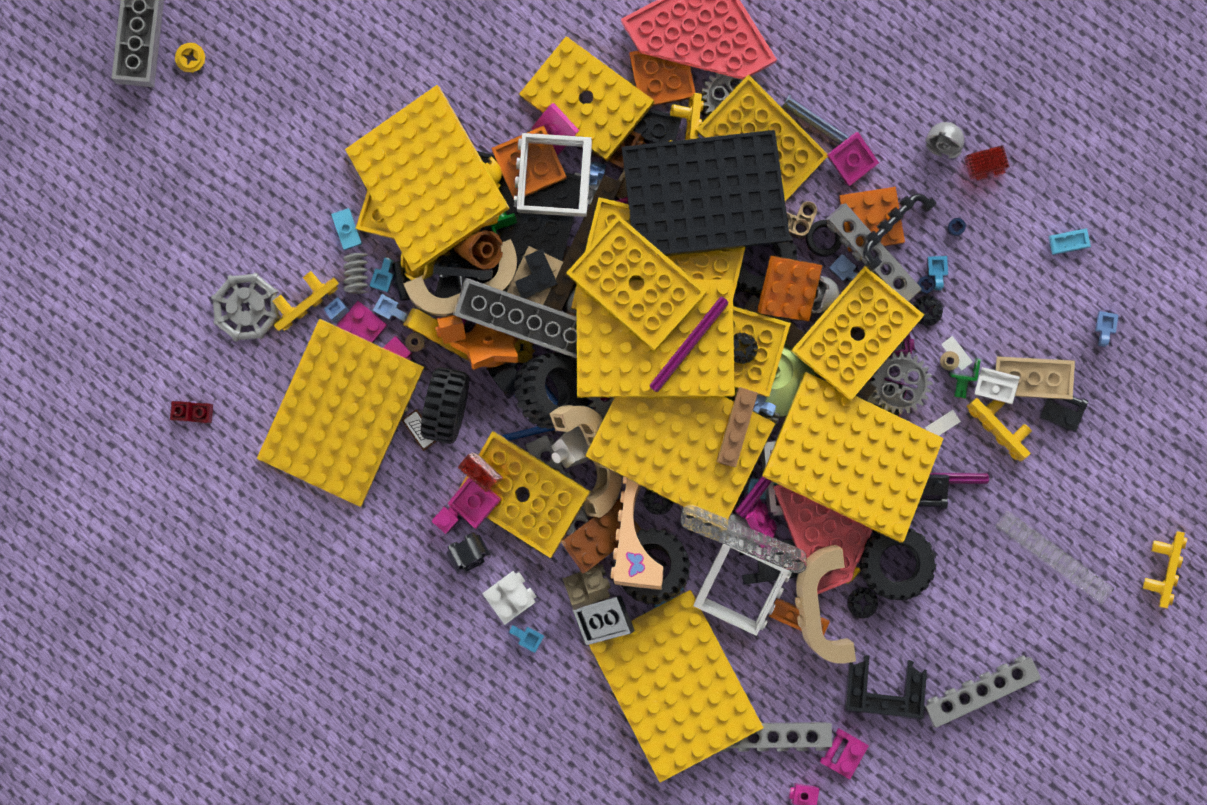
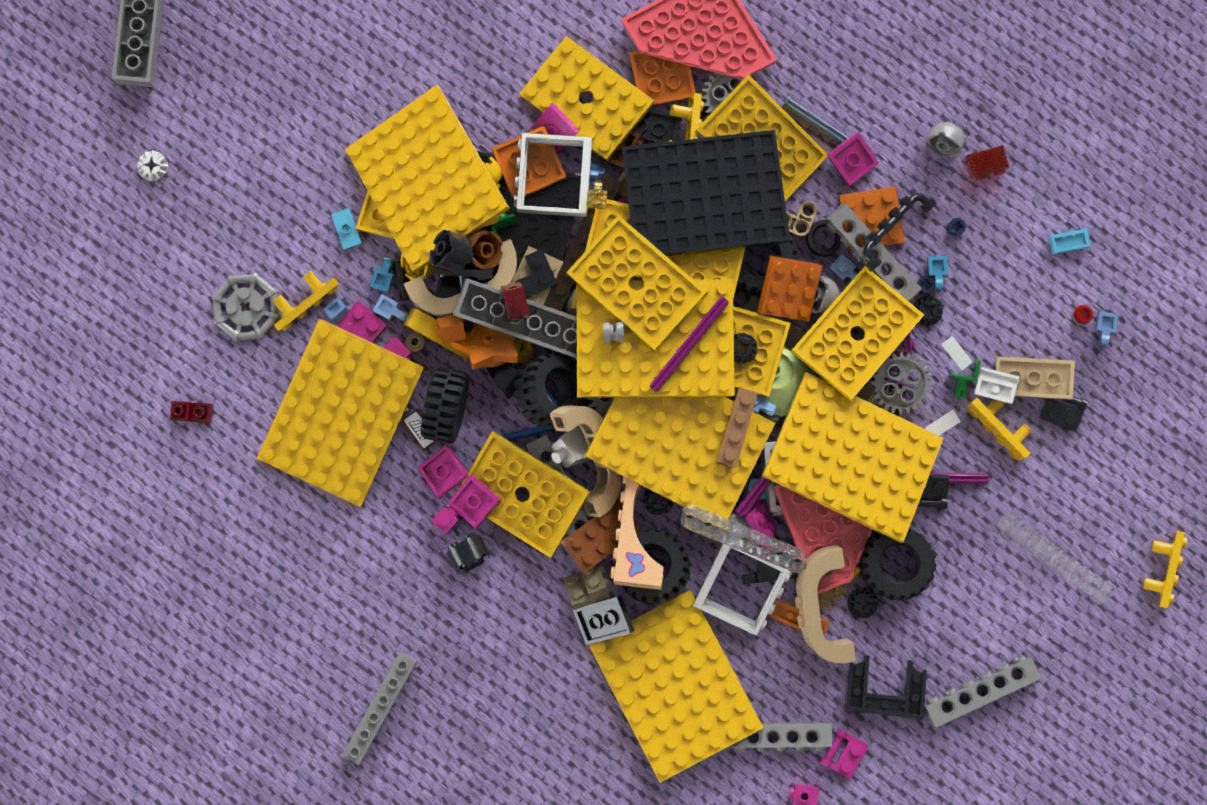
(158, 171): none -> white gear
(186, 50): yellow gear -> none
(354, 273): light grey piece -> none
(379, 708): none -> light grey brick
(443, 471): none -> dark pink plate
(451, 252): none -> black brick
(480, 472): clear red brick -> none
(510, 597): white plate -> none
(515, 302): none -> dark red torso
(529, 638): dark azure plate -> none
(597, 198): none -> clear yellow plate
(613, 332): none -> light grey wheel
(827, 598): none -> clear yellow plate
(949, 366): tan plate -> none
(1083, 314): none -> red plate

